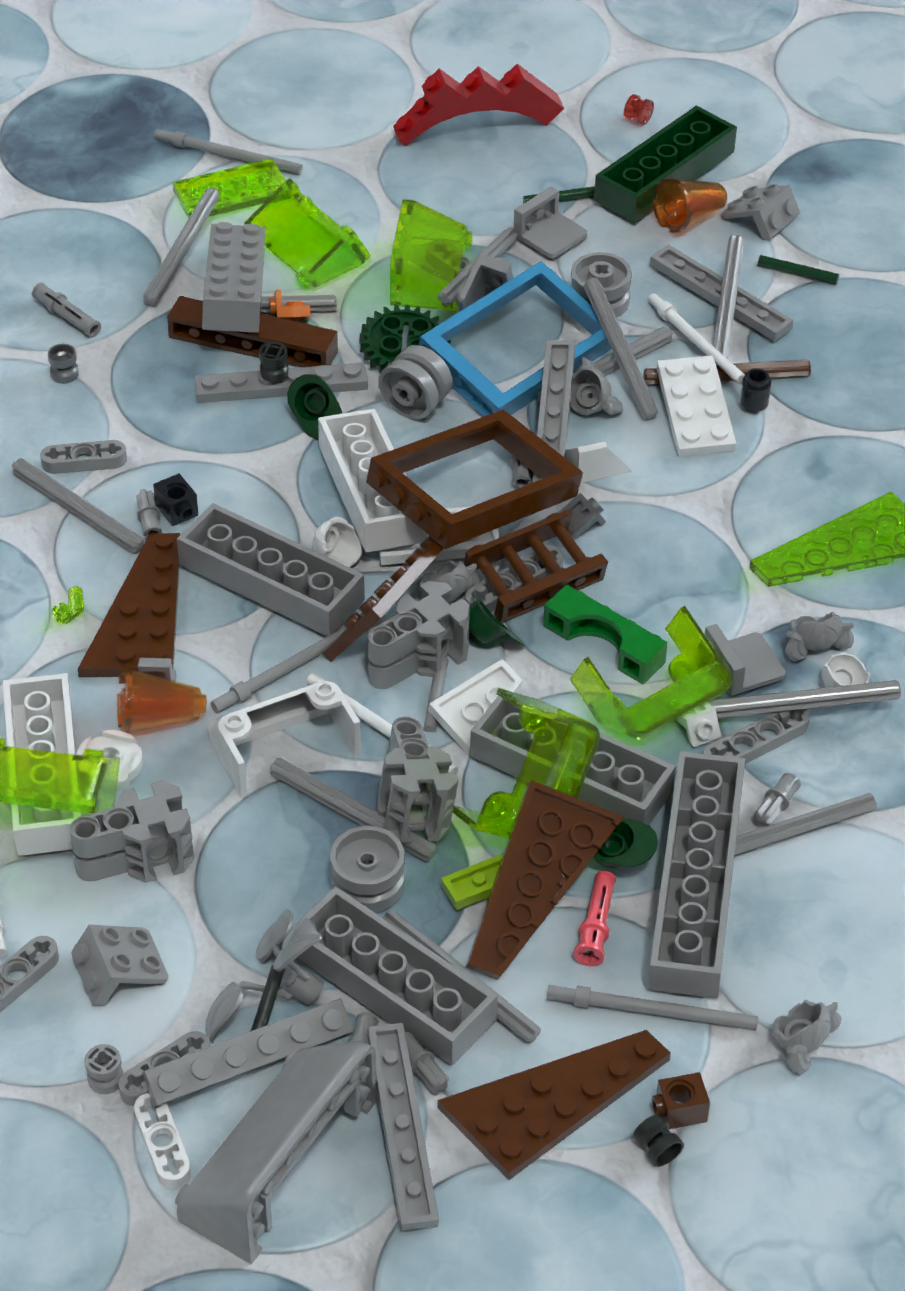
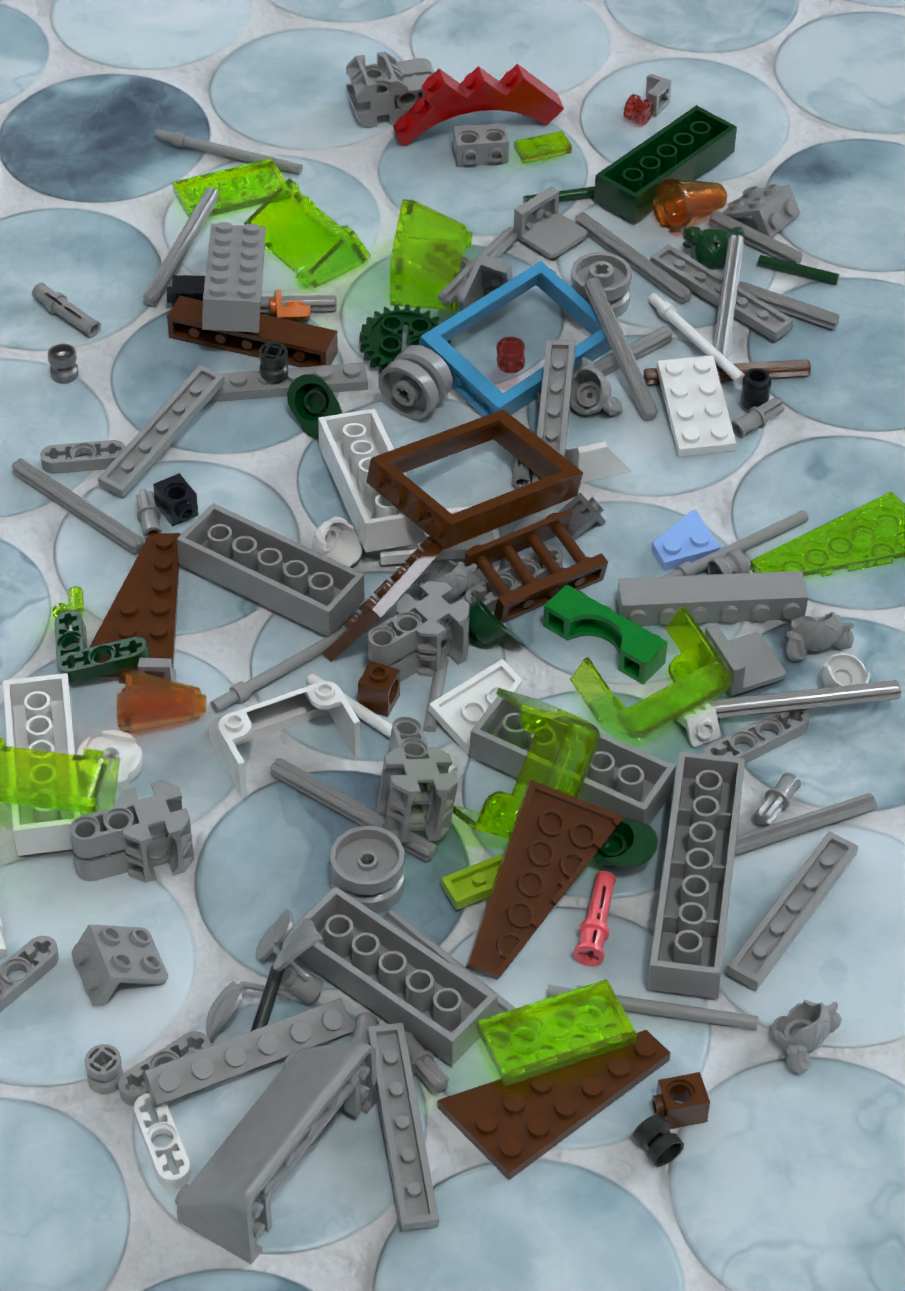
(81, 654): none -> dark green beam
(161, 431): none -> light grey plate
(186, 286): none -> black brick
(379, 688): none -> reddish brown brick
(385, 87): none -> light grey connector
(480, 144): none -> light grey brick
(510, 354): none -> clear red wheel
(543, 147): none -> clear neon green plate
(556, 1032): none -> clear neon green plate
(634, 258): none -> light grey axle
(659, 91): none -> light grey bracket
(684, 542): none -> light blue wing
(702, 244): none -> dark green hair
(714, 597): none -> light grey brick
(732, 563): none -> light grey wheel
(748, 542): none -> light grey bar
(757, 238): none -> light grey axle
(757, 417): none -> light grey axle
(792, 910): none -> light grey plate
(793, 307): none -> light grey axle

